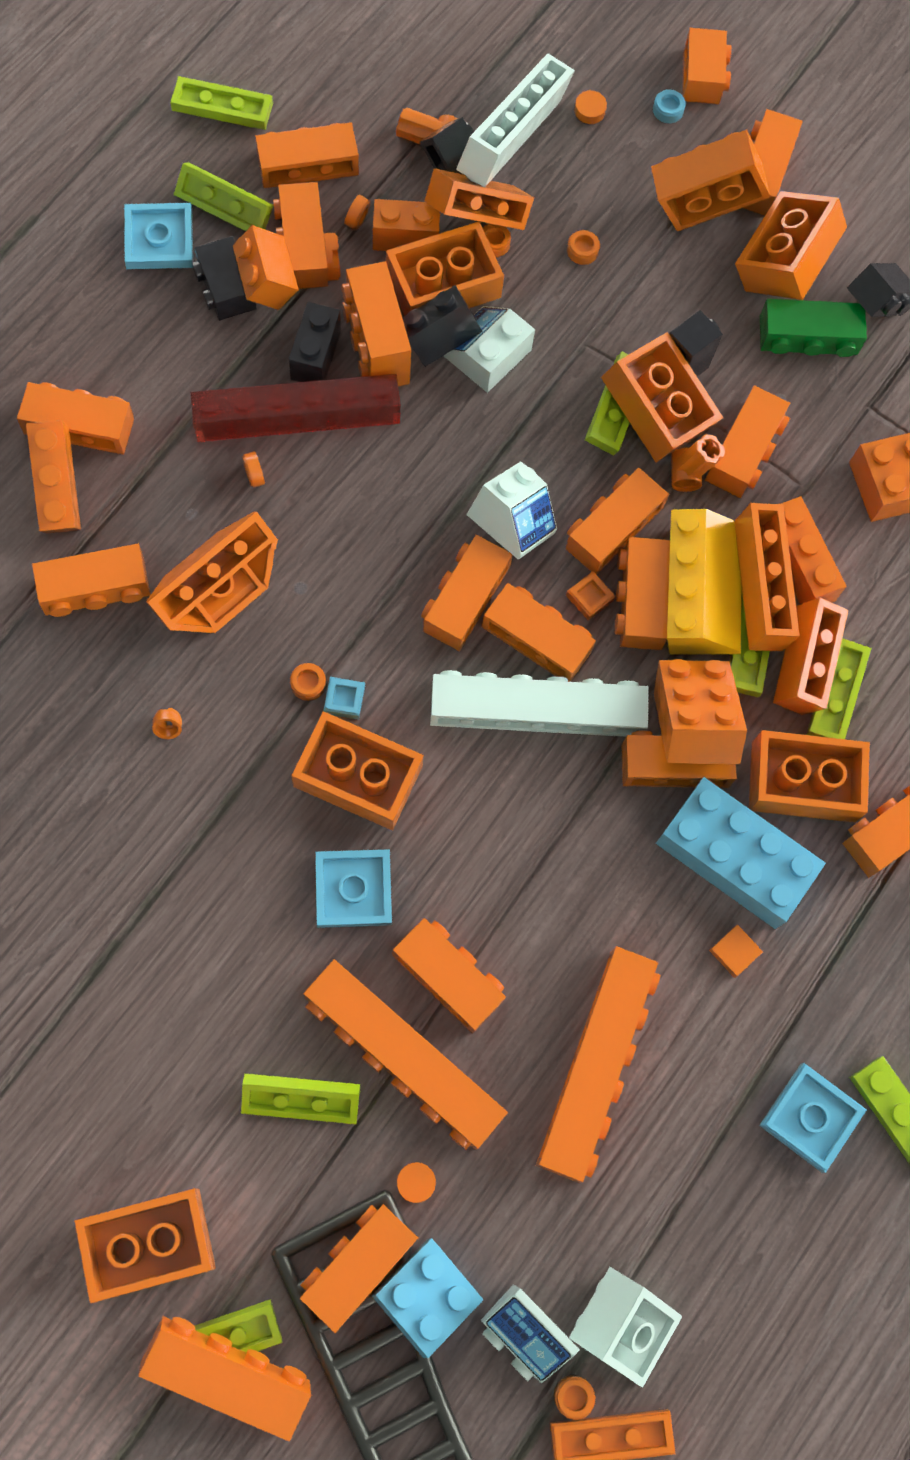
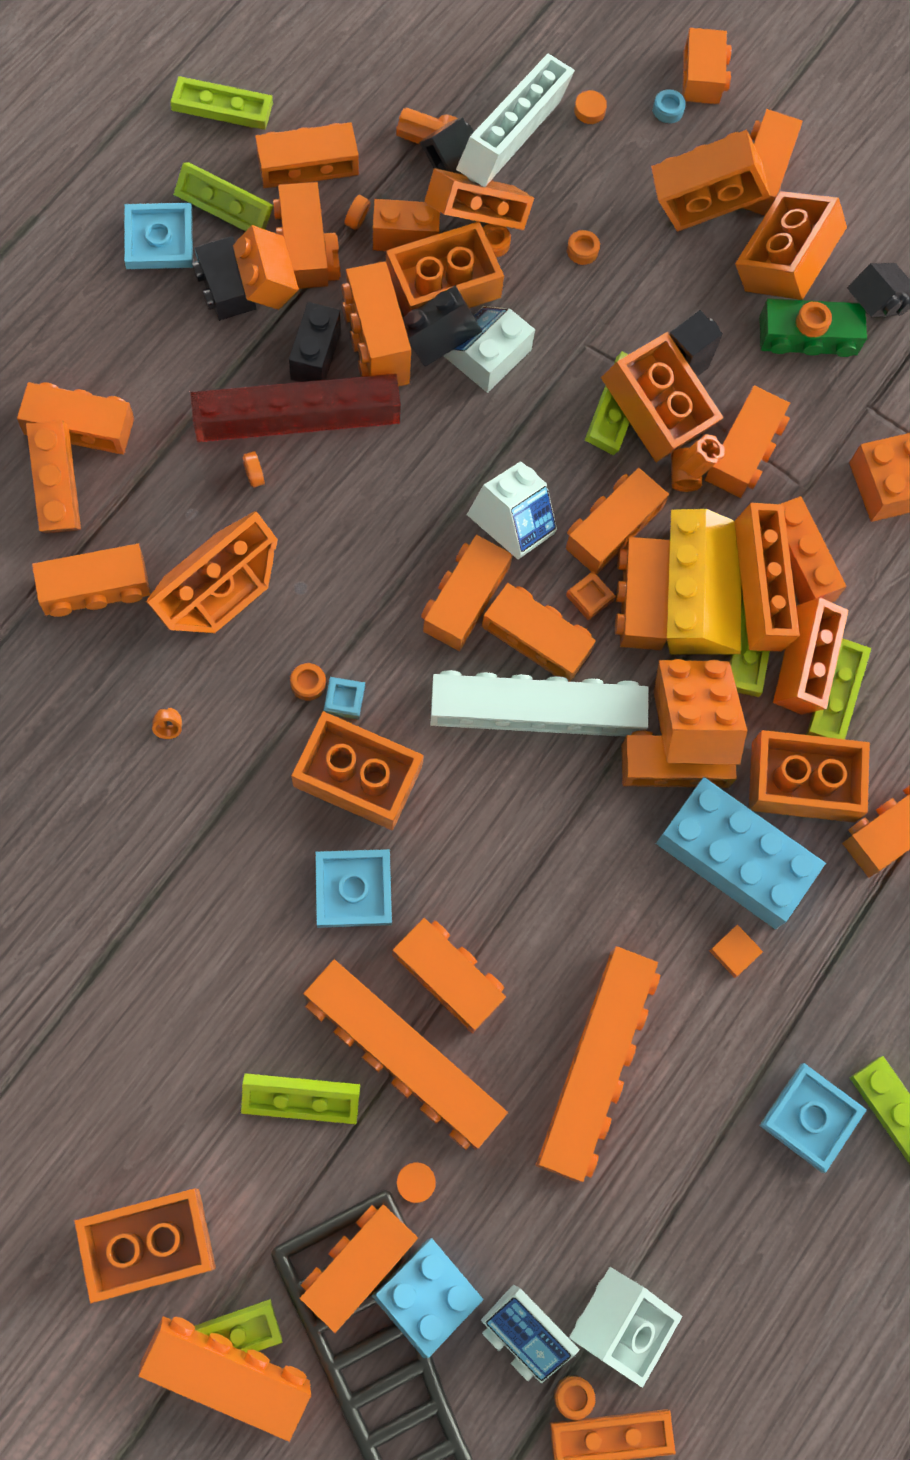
(813, 319): none -> orange tile

